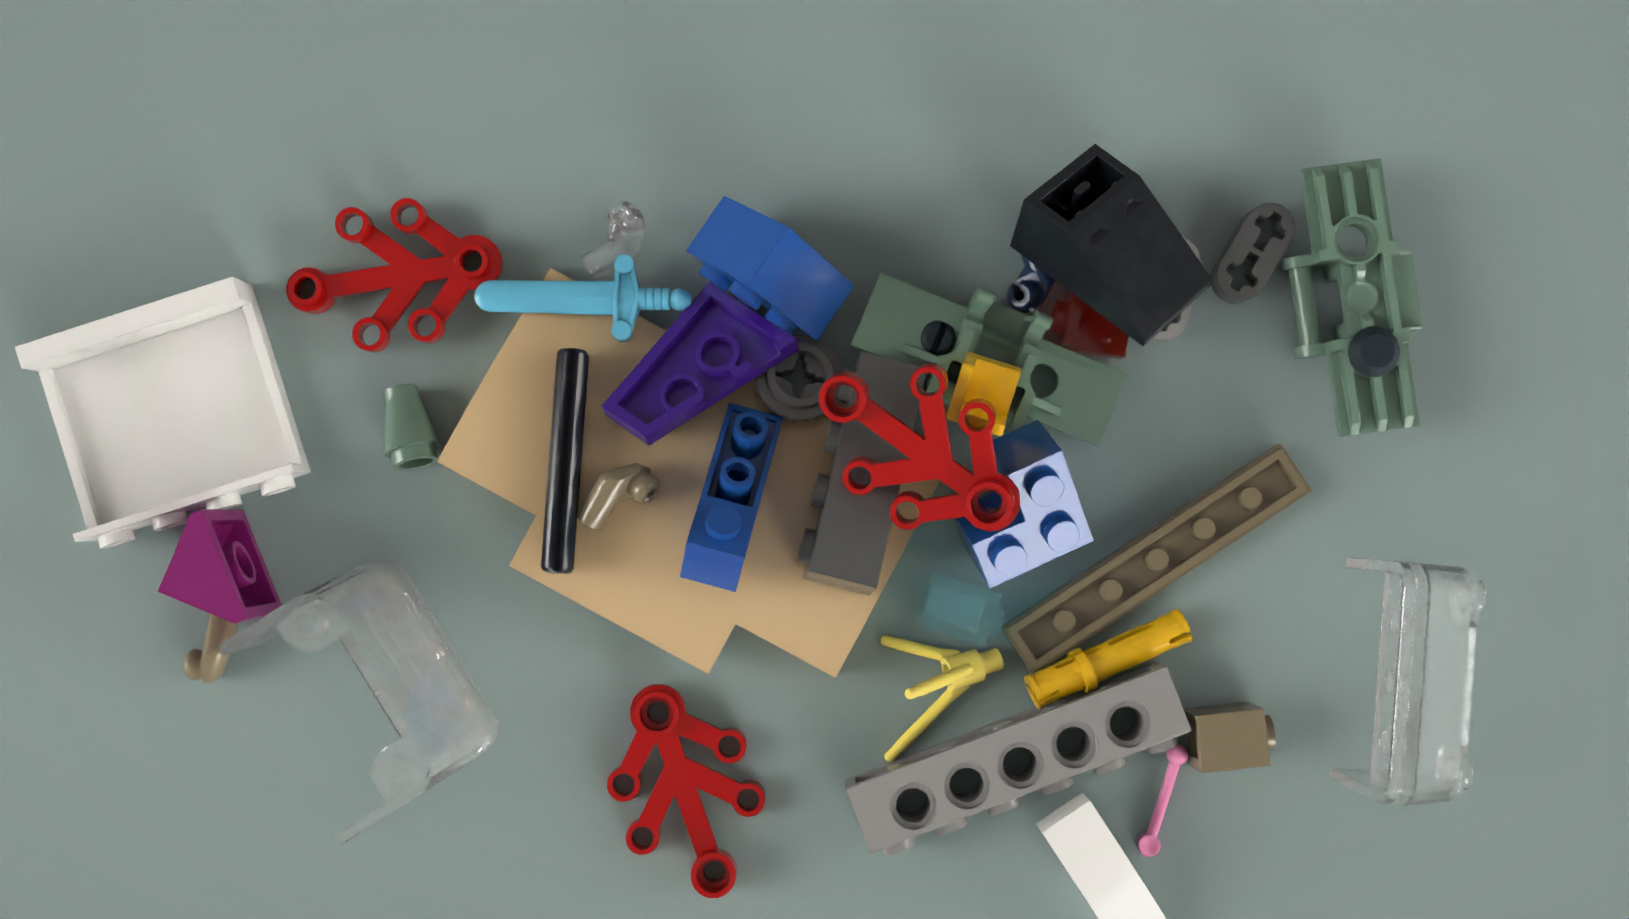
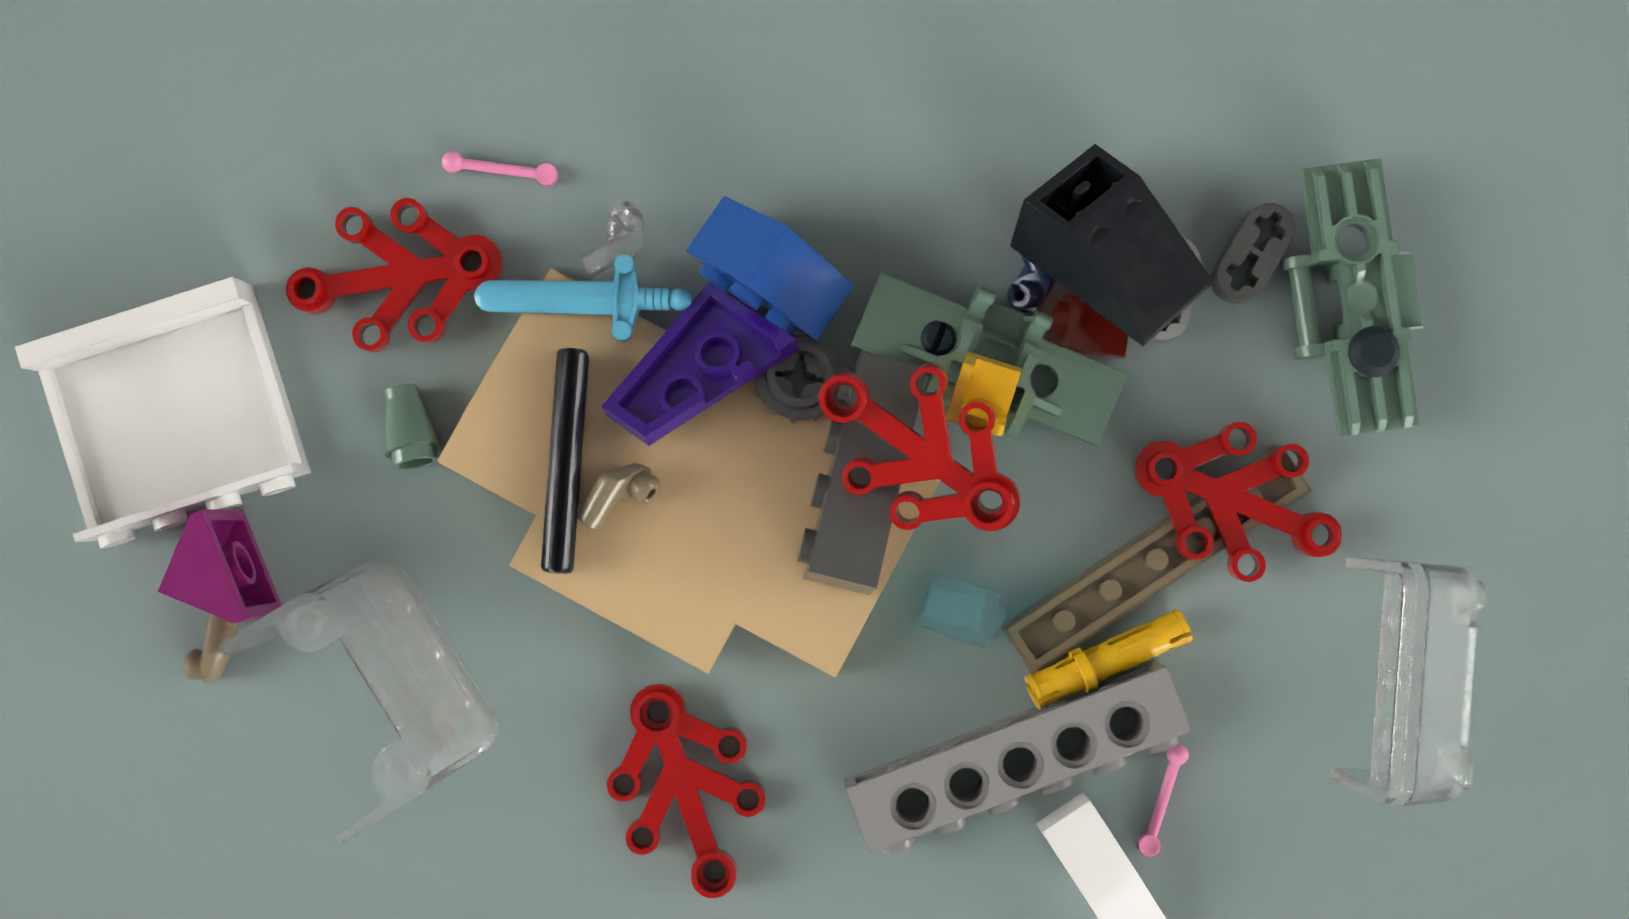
(545, 173): none -> bright pink hinge
(731, 497): blue slope -> none
(958, 673): light yellow plant -> none
(1049, 511): brick -> none
(1228, 496): none -> red plant
(1229, 737): dark tan brick -> none

